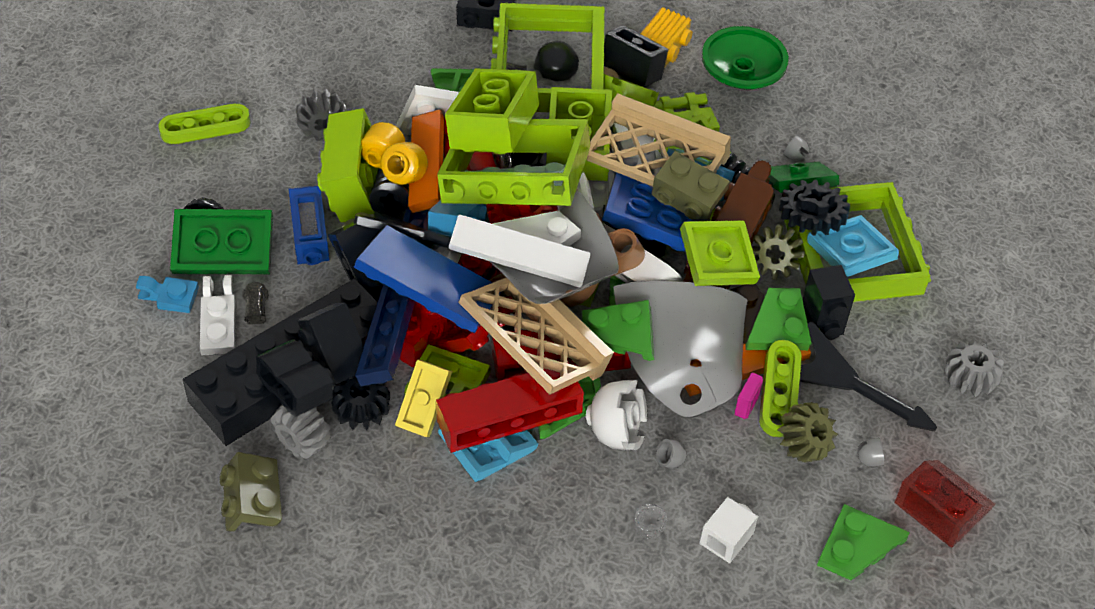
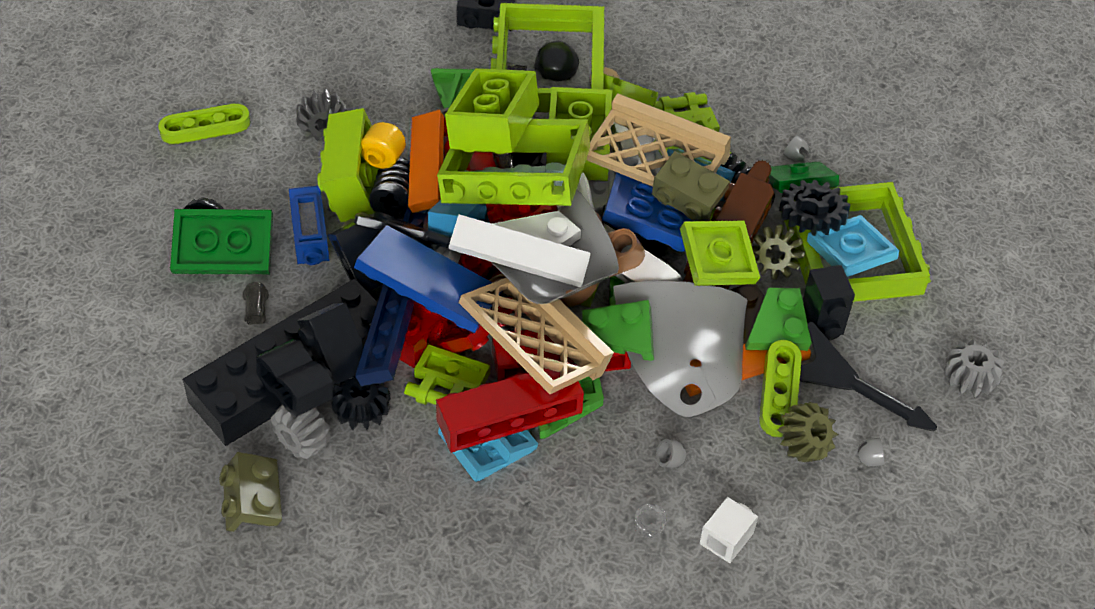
(171, 295): dark azure plate -> none
(217, 318): white hinge -> none
(404, 163): yellow head -> none
(419, 404): light yellow plate -> none
(423, 101): white wing -> none
(617, 414): white cylinder -> none
(634, 56): black brick -> none
(669, 31): yellow brick -> none
(745, 57): green dish -> none
(749, 396): dark pink tile -> none
(858, 542): bright green wing -> none
(942, 501): clear red slope -> none

